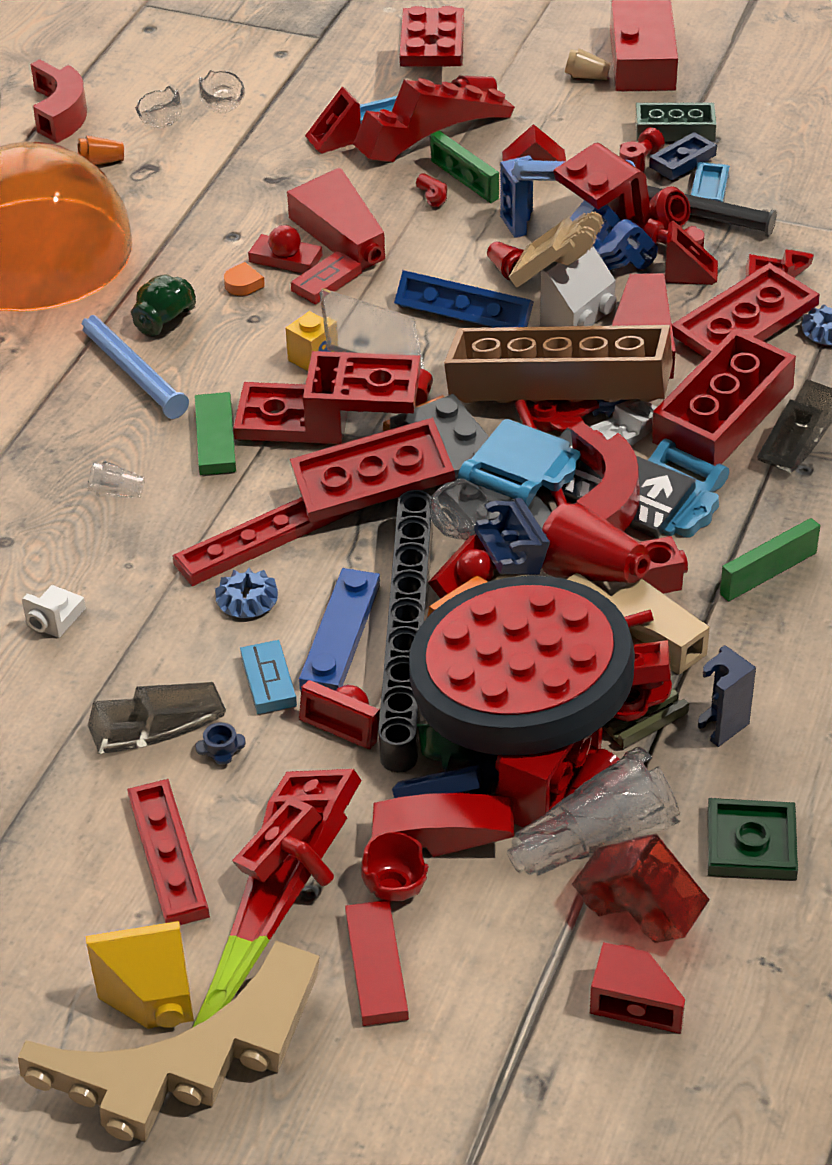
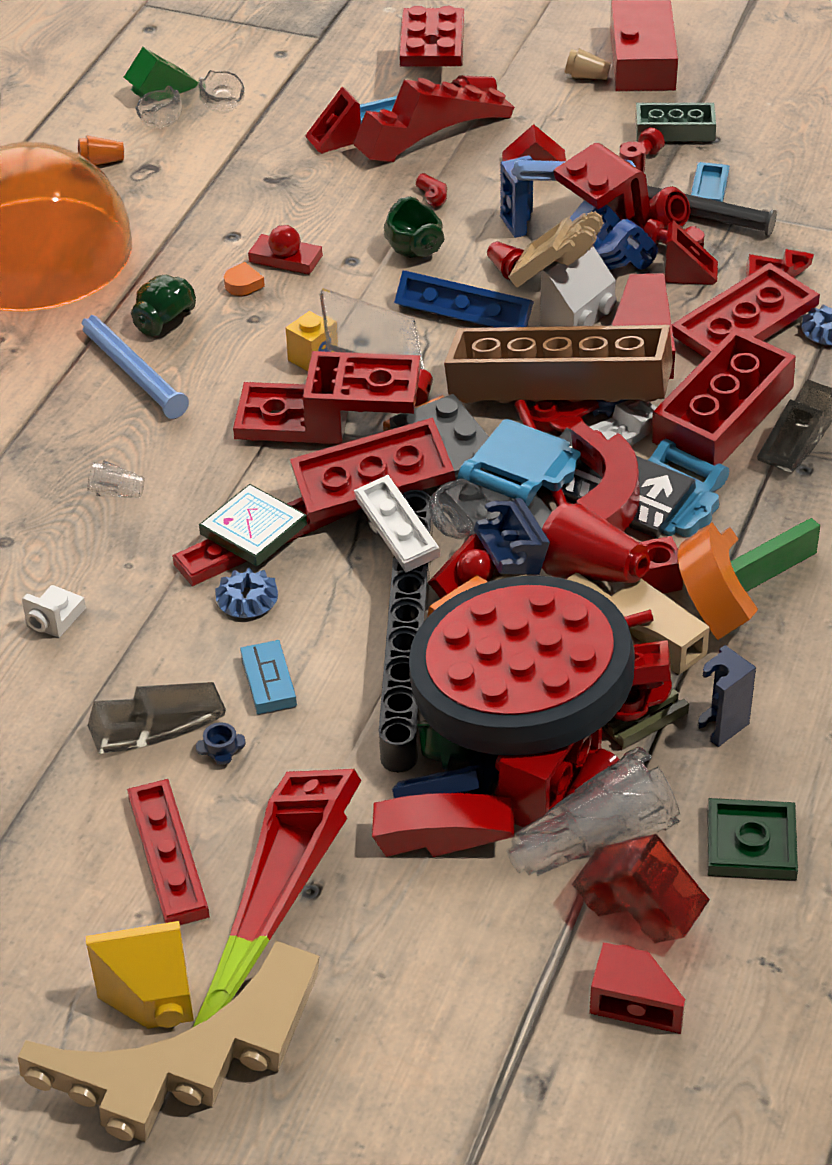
(66, 102): red arch -> none
(153, 73): none -> green slope
(215, 433): green tile -> none
(253, 524): none -> tile
(284, 836): red plate -> none
(328, 274): tile -> none
(337, 217): slope -> none
(340, 712): red tile -> none
(341, 628): plate -> none
(376, 963): tile -> none
(393, 866): red hair -> none
(397, 523): none -> white tile
(413, 228): none -> dark green hair
(464, 166): green tile -> none
(682, 156): dark blue plate -> none
(712, 581): none -> orange arch

